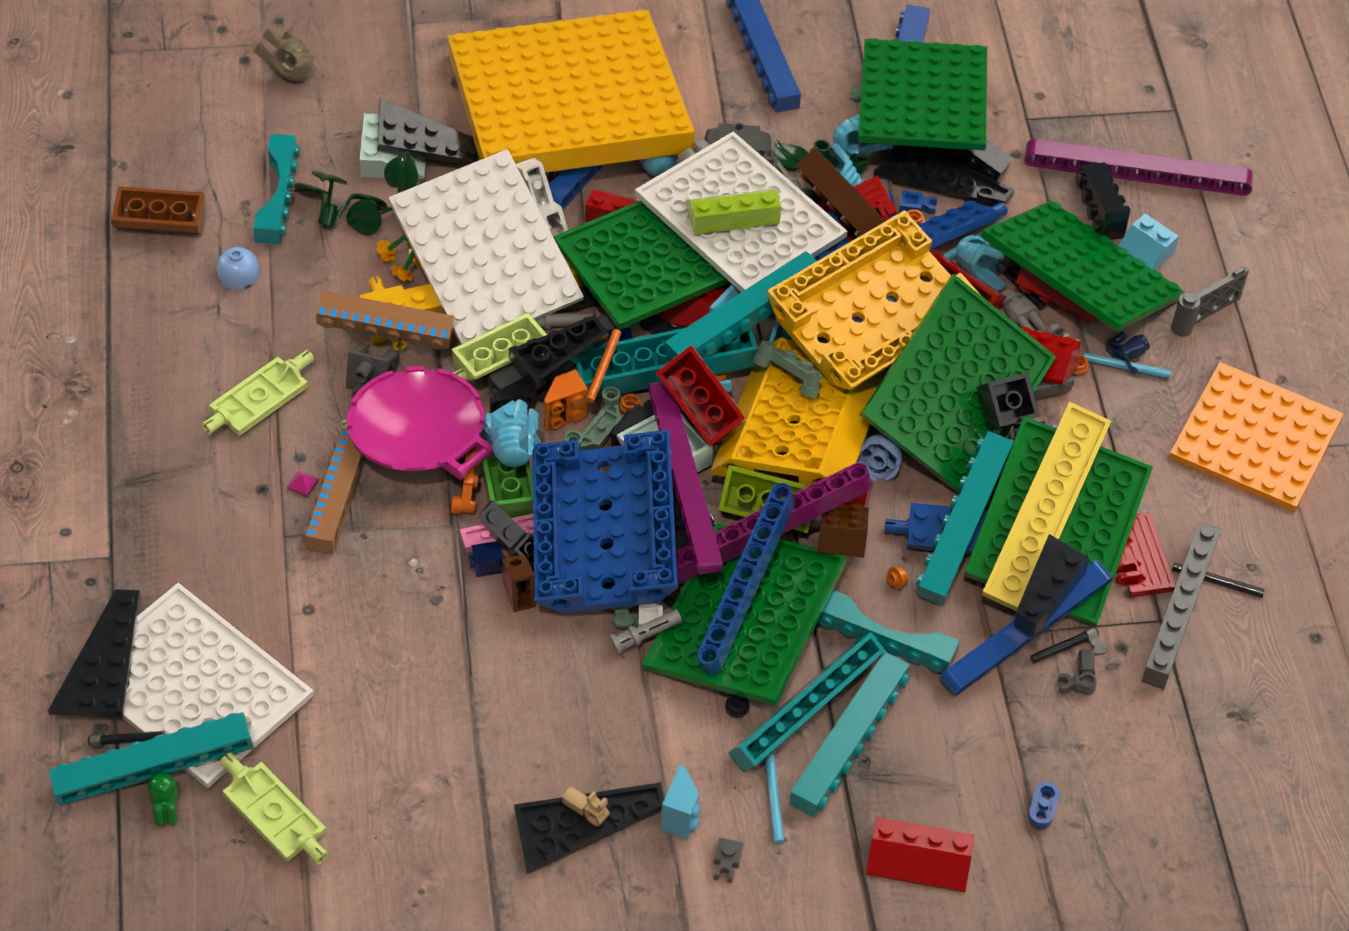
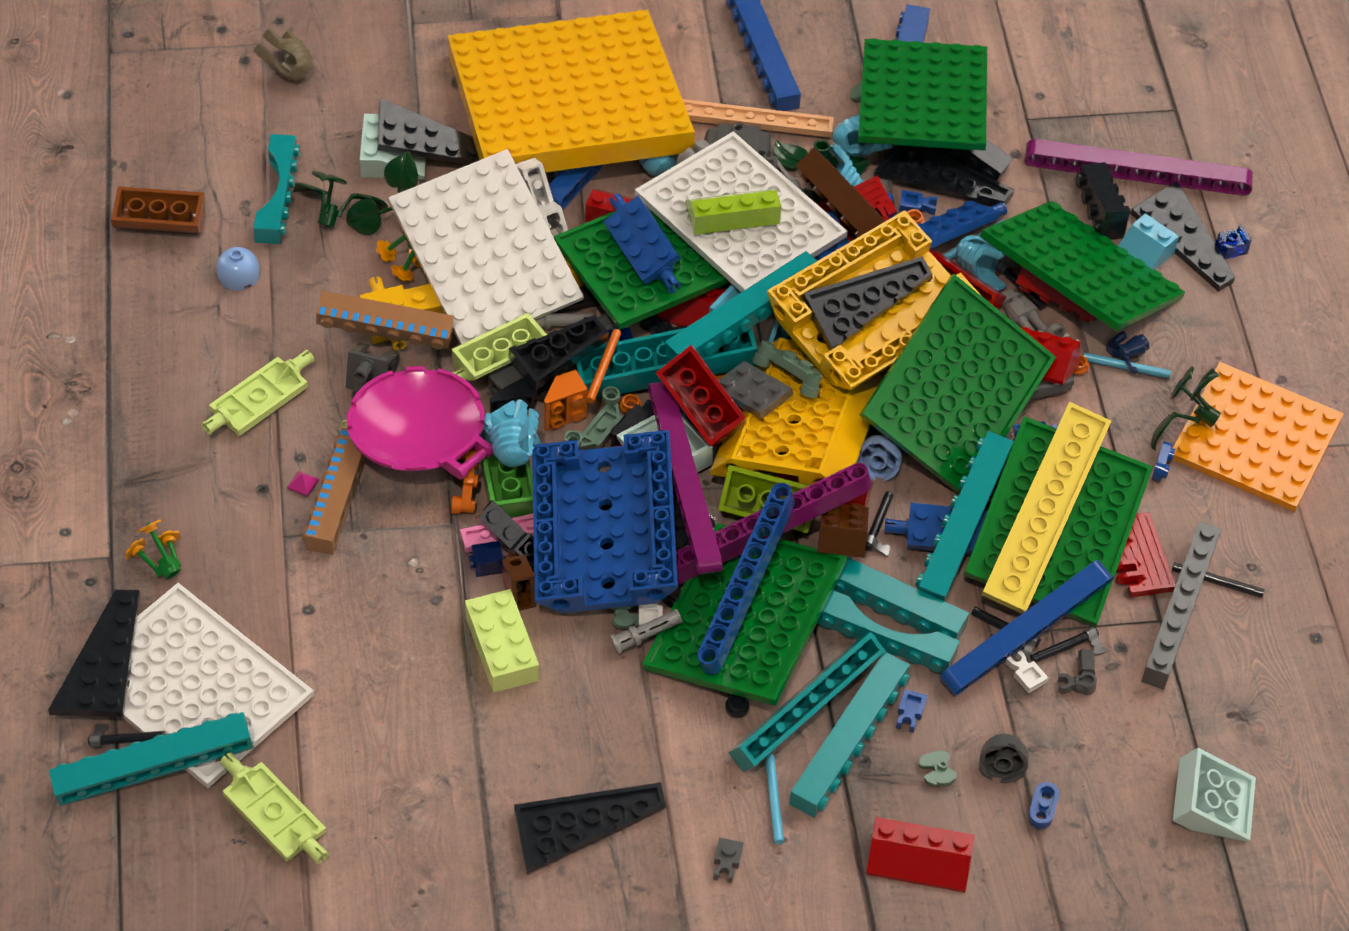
(163, 795): green piece -> none
(168, 566): none -> plant
(501, 640): none -> yellowish green brick
(591, 806): tan bar -> none
(643, 241): none -> blue plate
(681, 806): medium azure slope -> none
(755, 389): none -> flat silver plate
(765, 118): none -> light nougat plate
(854, 303): none -> black wing
(872, 542): none -> black piece
(897, 577): orange plate -> none
(900, 600): none -> teal brick
(911, 708): none -> plate
(942, 774): none -> sand green piece
(999, 623): none -> black piece
(1004, 758): none -> dark grey cylinder
(1007, 401): black brick -> none
(1027, 674): none -> white plate
(1051, 582): black wedge -> none
(1161, 468): none -> blue plate
(1194, 243): none -> wing
(1204, 411): none -> dark green plant
(1214, 796): none -> light aqua slope
(1215, 297): dark grey piece -> none
(1233, 242): none -> clear blue brick

